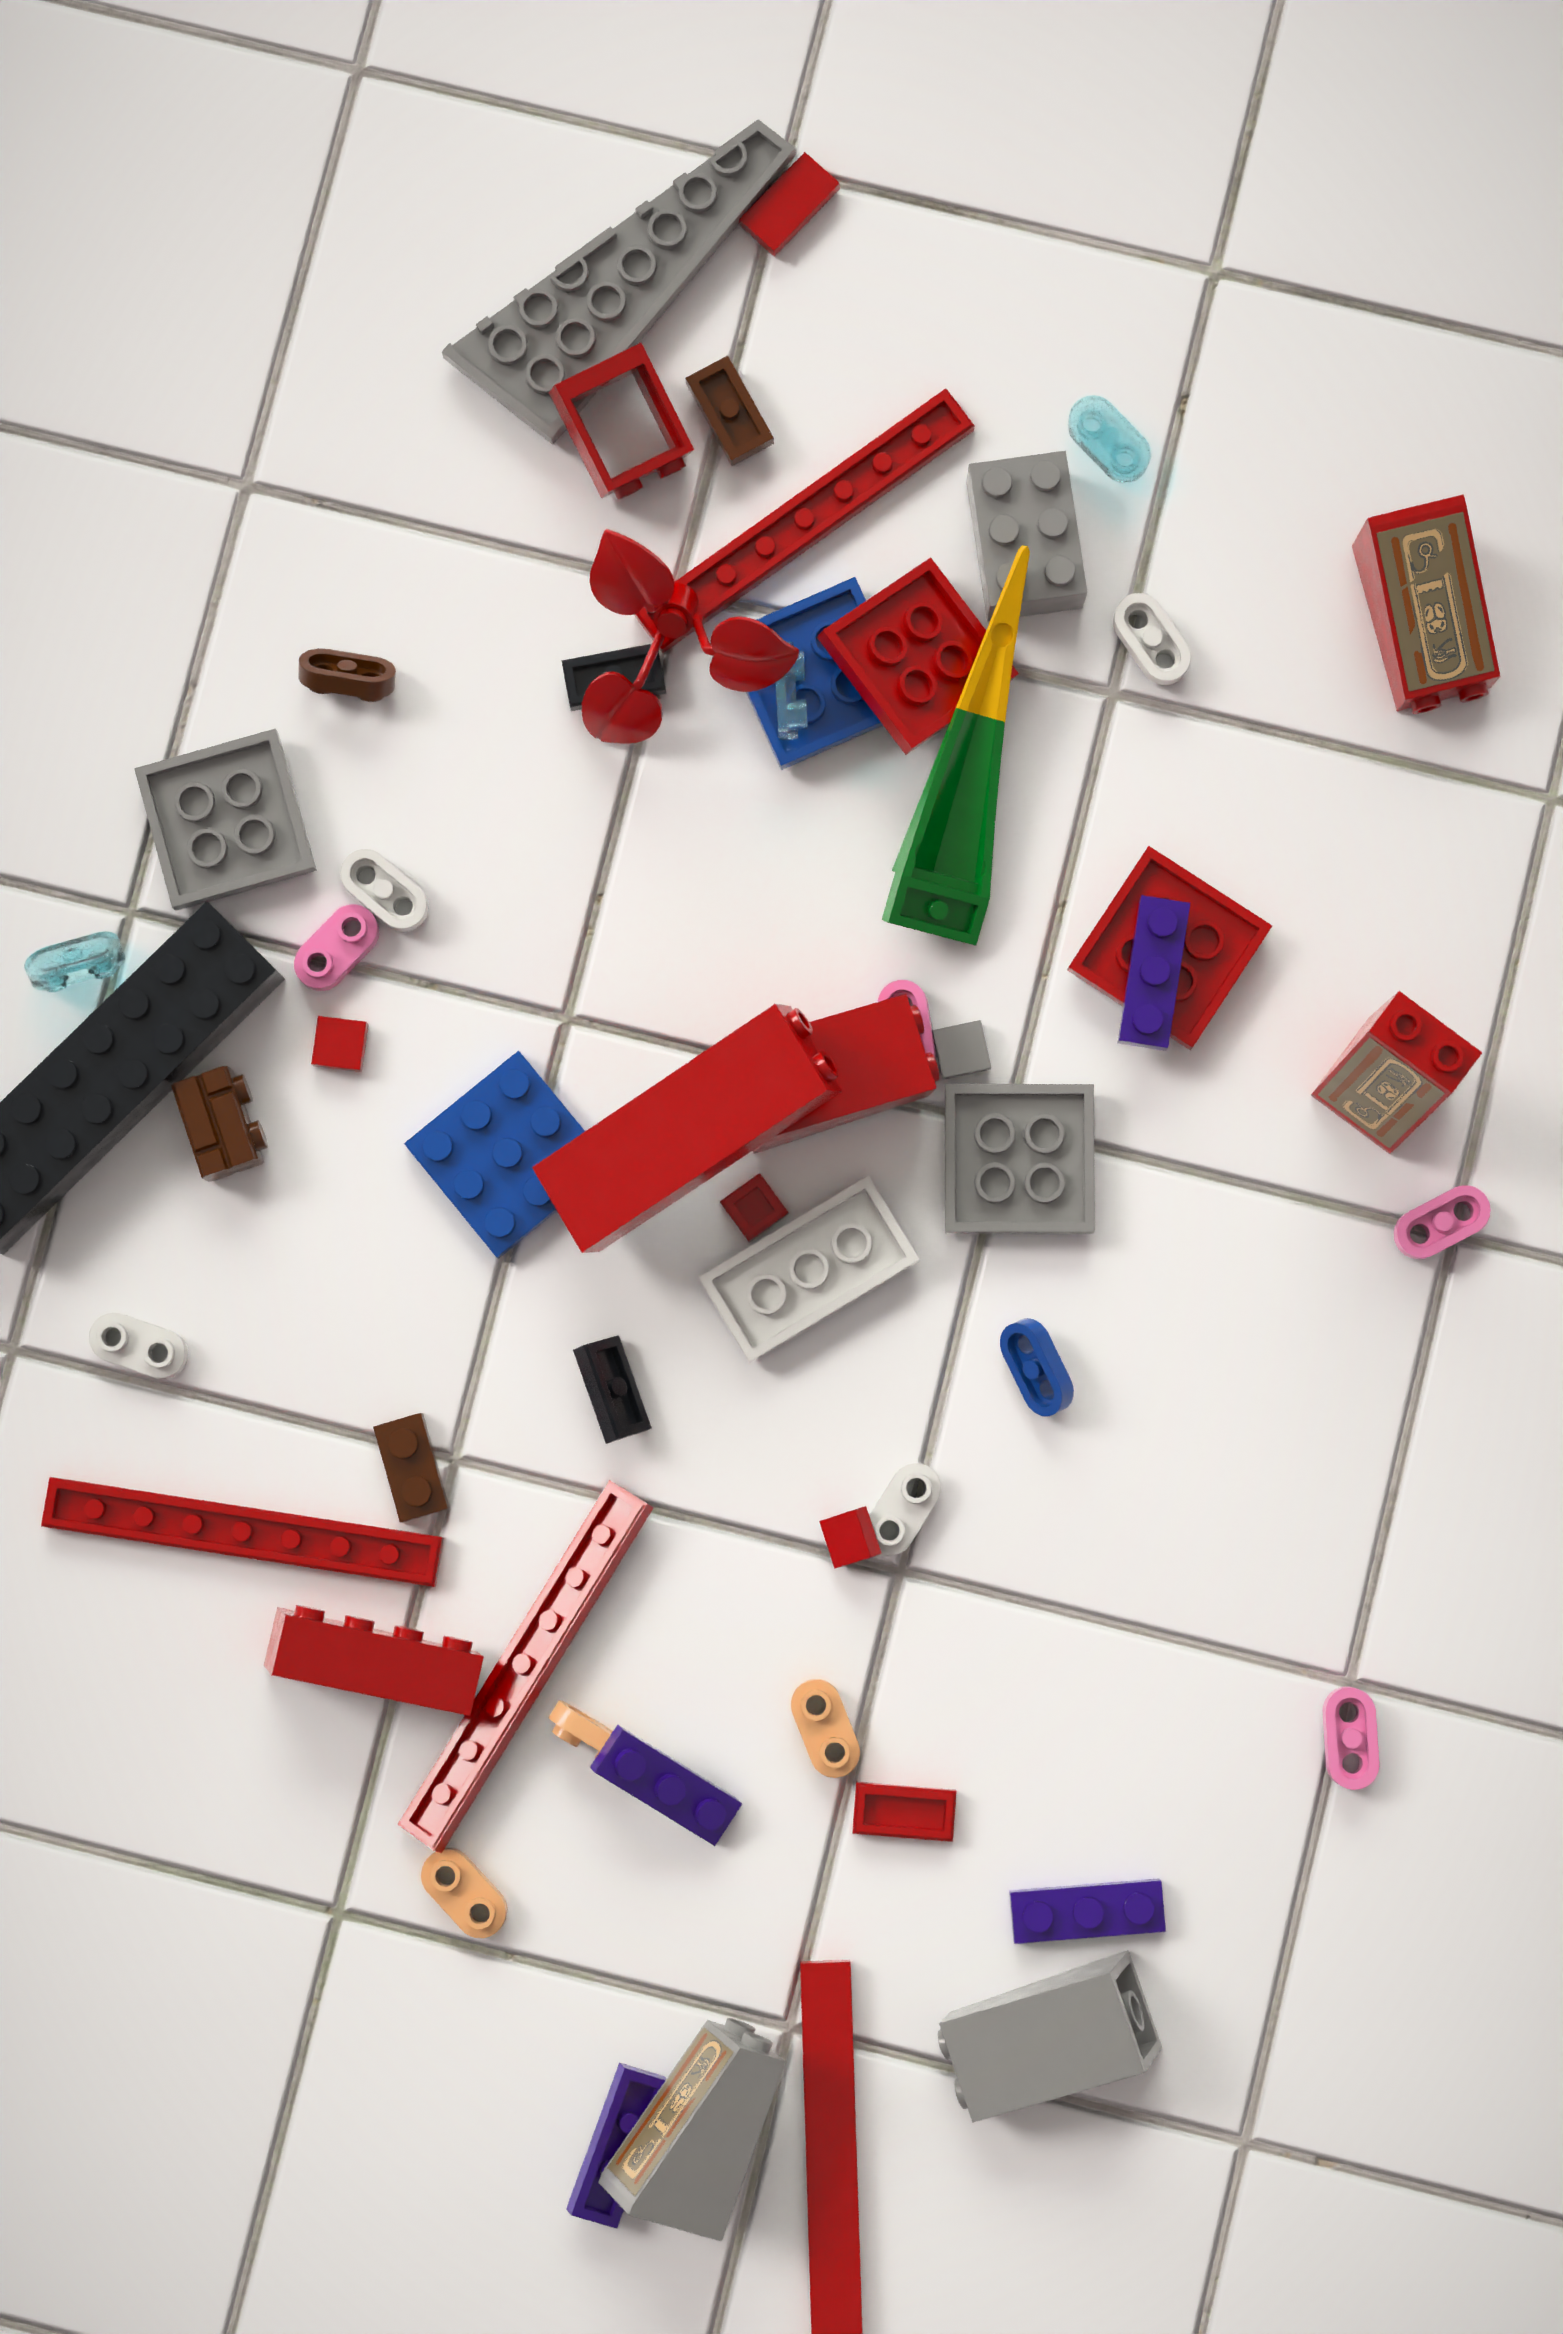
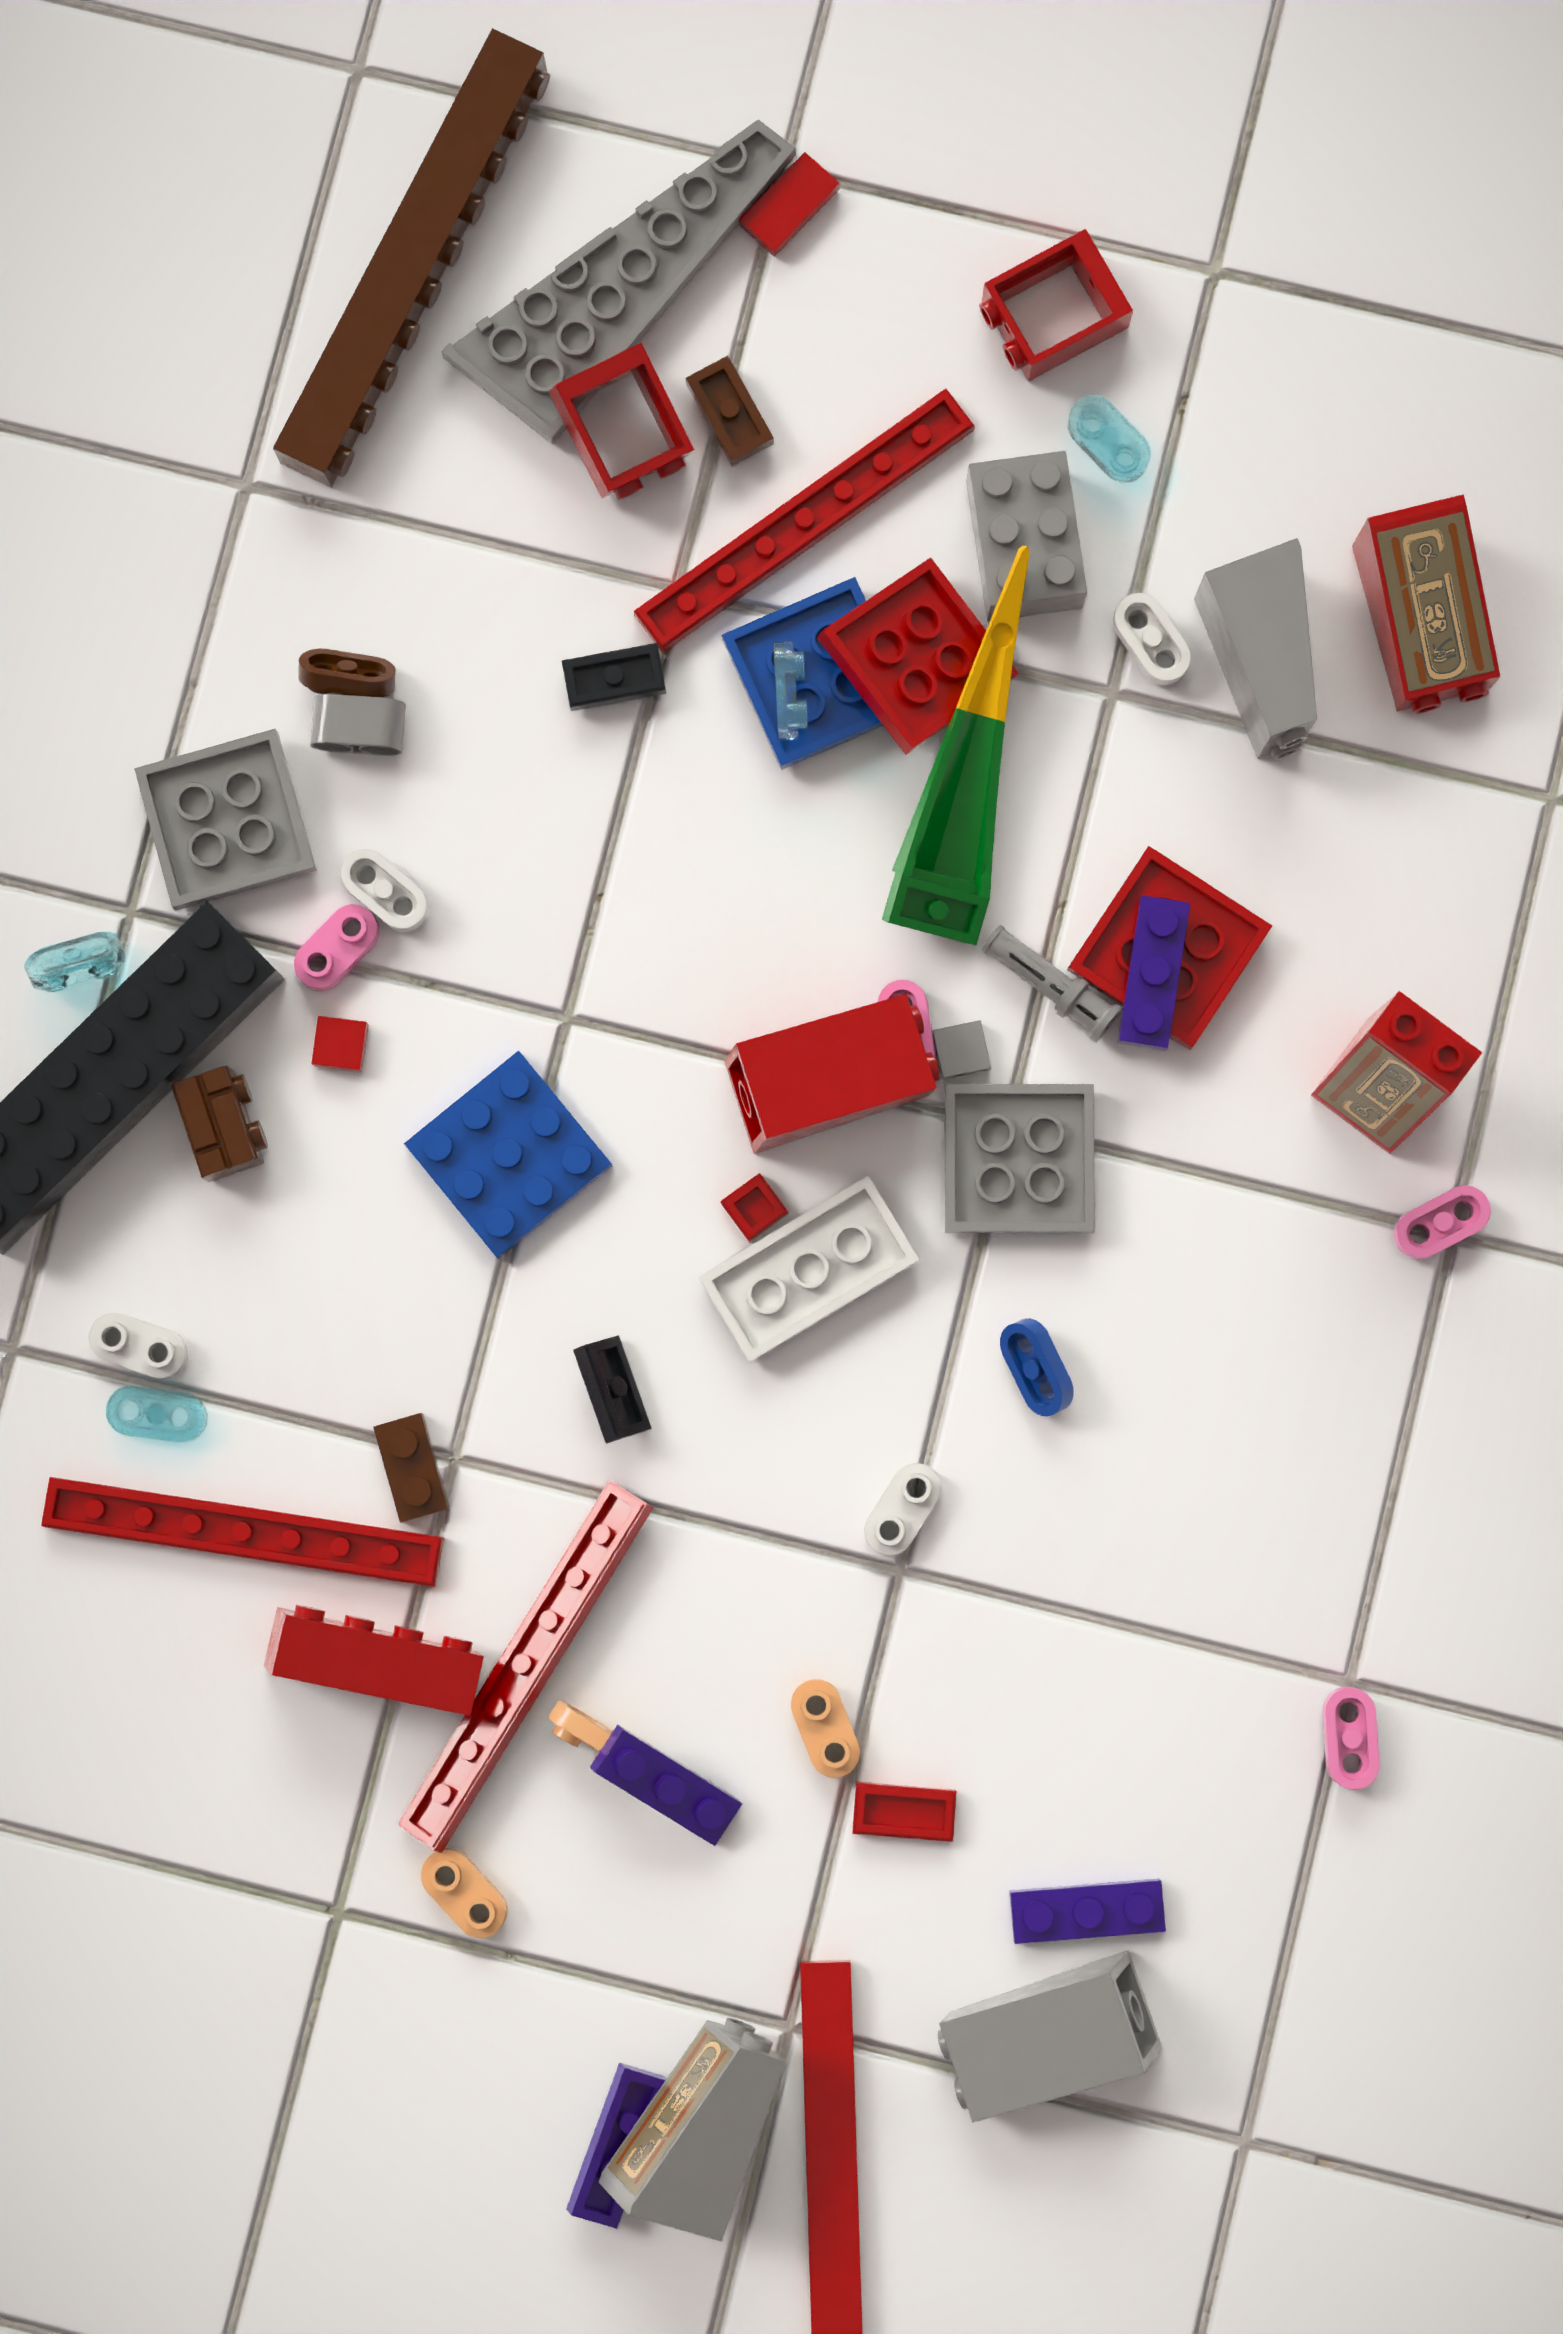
(155, 1414): none -> clear light blue plate
(357, 724): none -> light grey beam
(412, 259): none -> reddish brown brick
(632, 577): red plant -> none
(688, 1127): red brick -> none
(850, 1537): red tile -> none
(1070, 996): none -> light grey pin
(1097, 281): none -> red window
(1263, 644): none -> light grey slope

